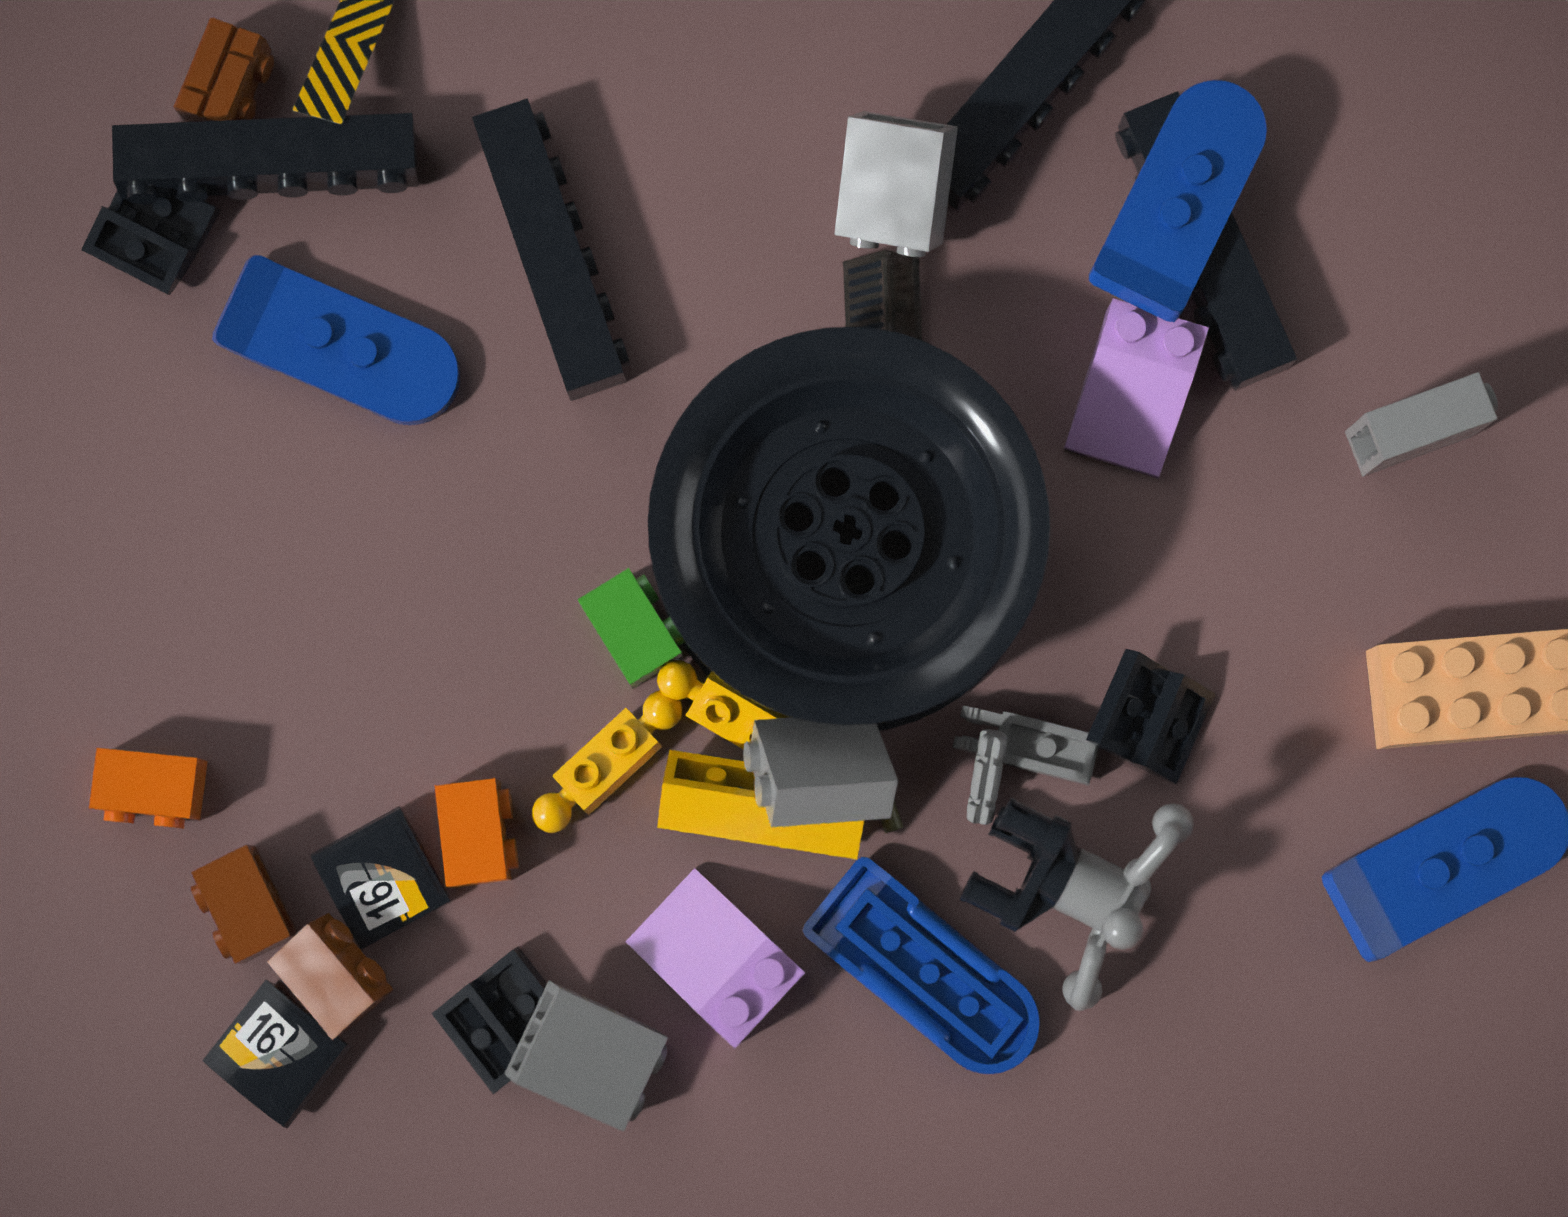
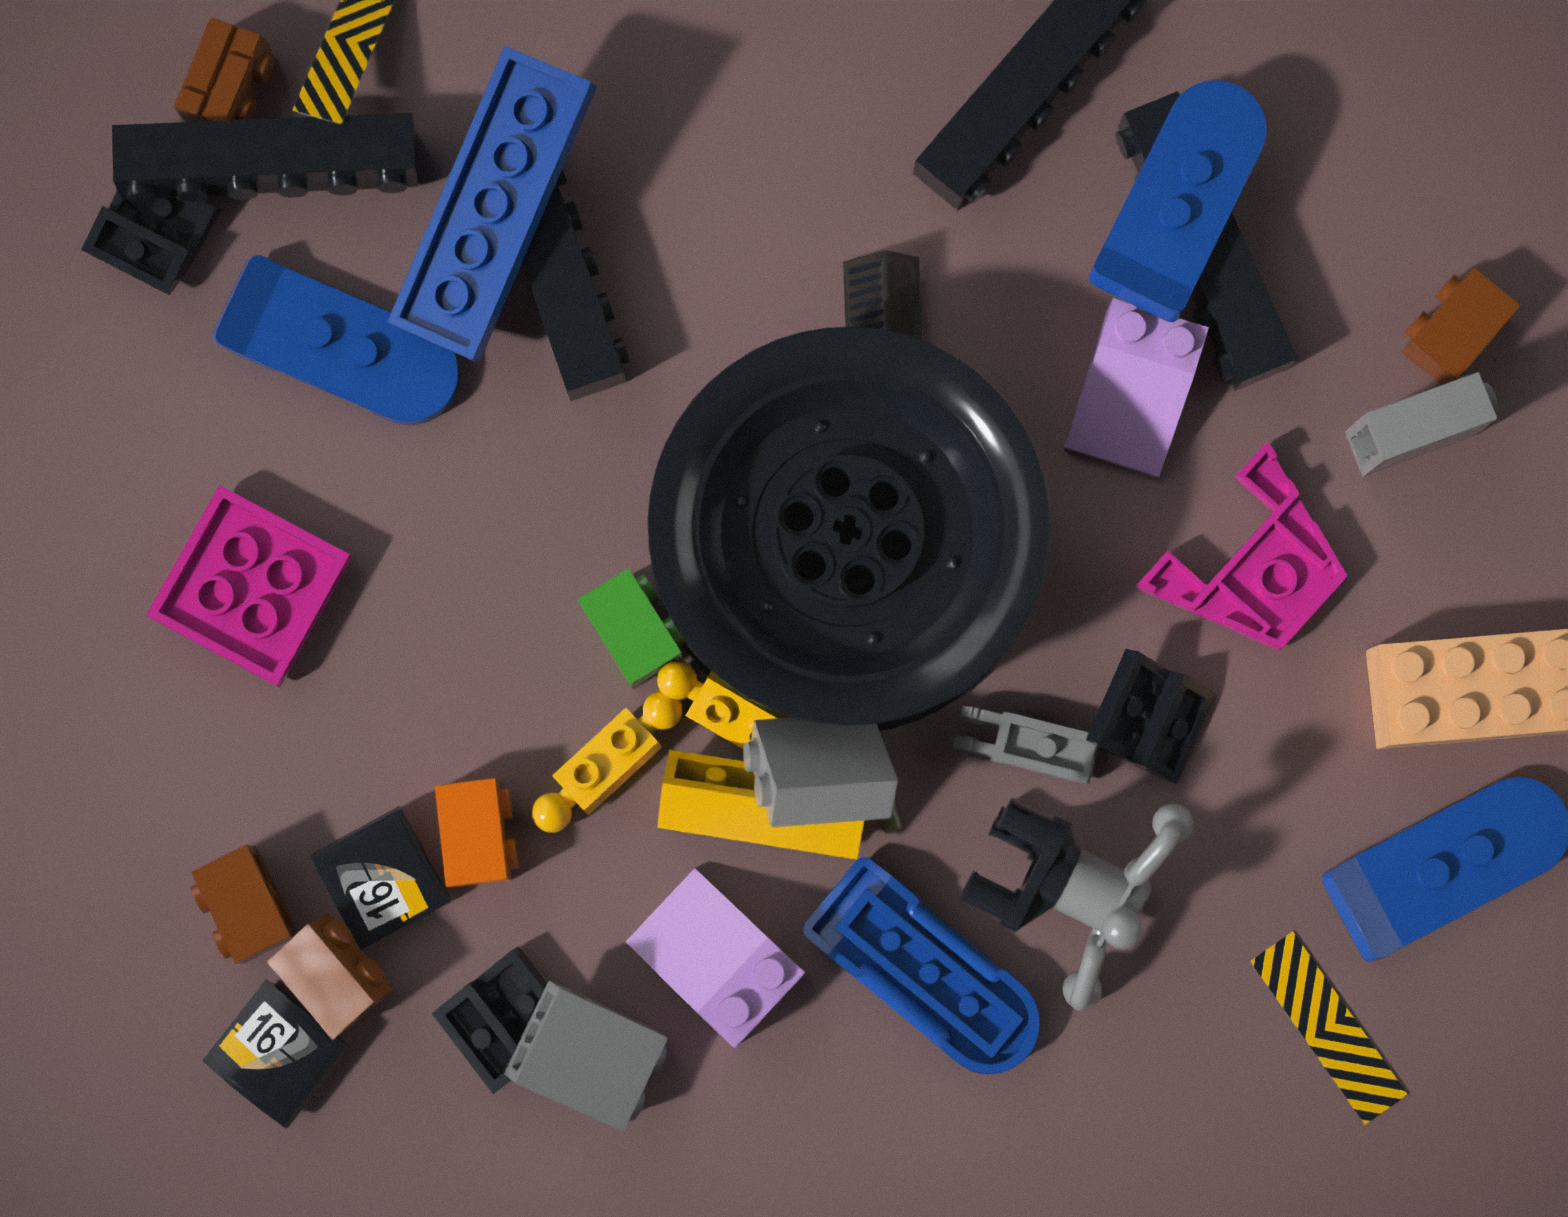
(147, 785): orange brick -> none
(249, 586): none -> dark pink plate
(492, 203): none -> blue plate
(895, 182): light grey brick -> none
(986, 776): light grey axle -> none
(1272, 578): none -> dark pink wing
(1328, 1028): none -> sticker
(1459, 328): none -> dark orange brick

